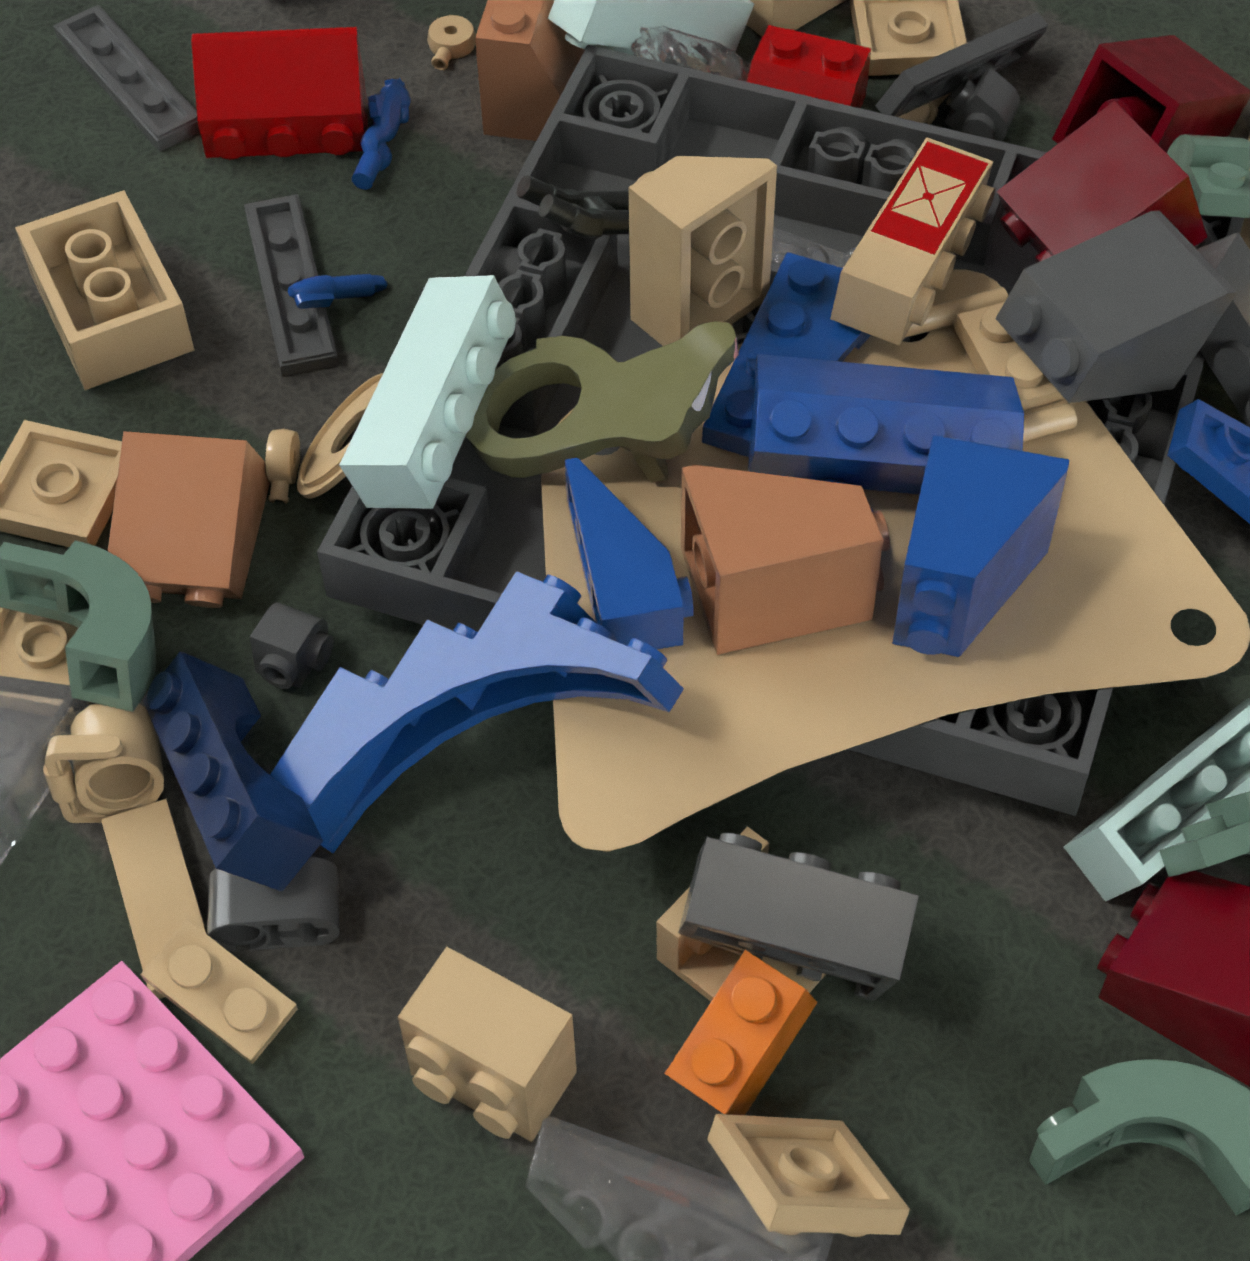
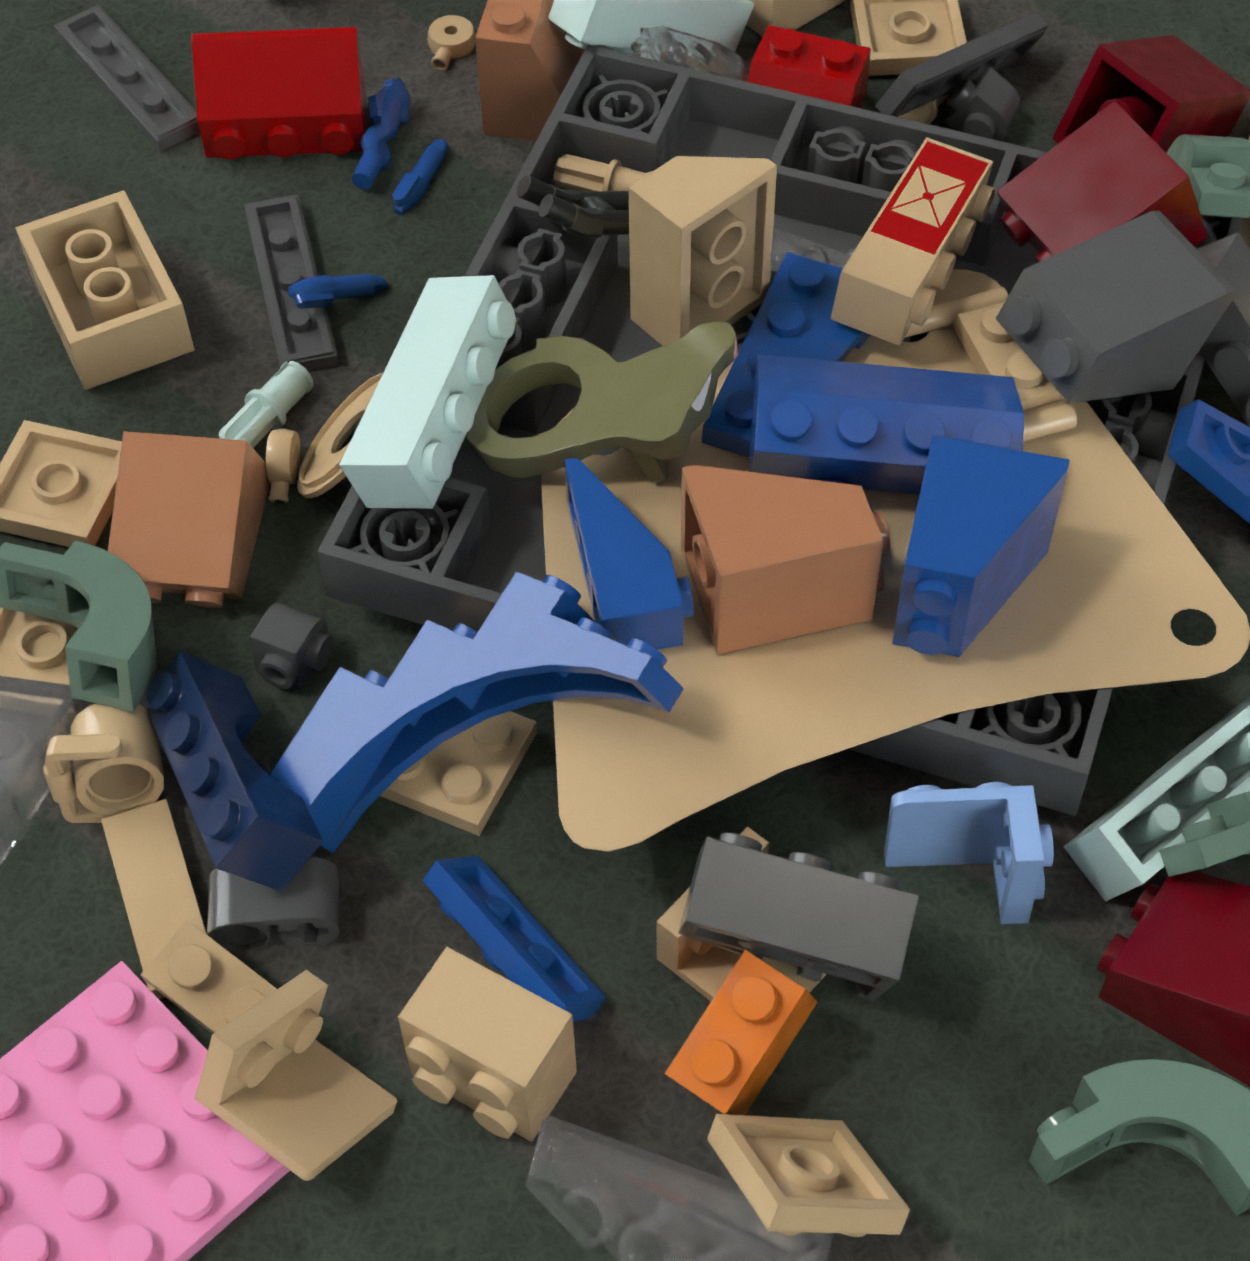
(269, 405): none -> light aqua axle
(285, 1086): none -> tan bracket
(415, 185): none -> blue piece
(466, 773): none -> tan plate
(511, 935): none -> blue plate
(591, 175): none -> tan axle
(975, 827): none -> light blue bracket

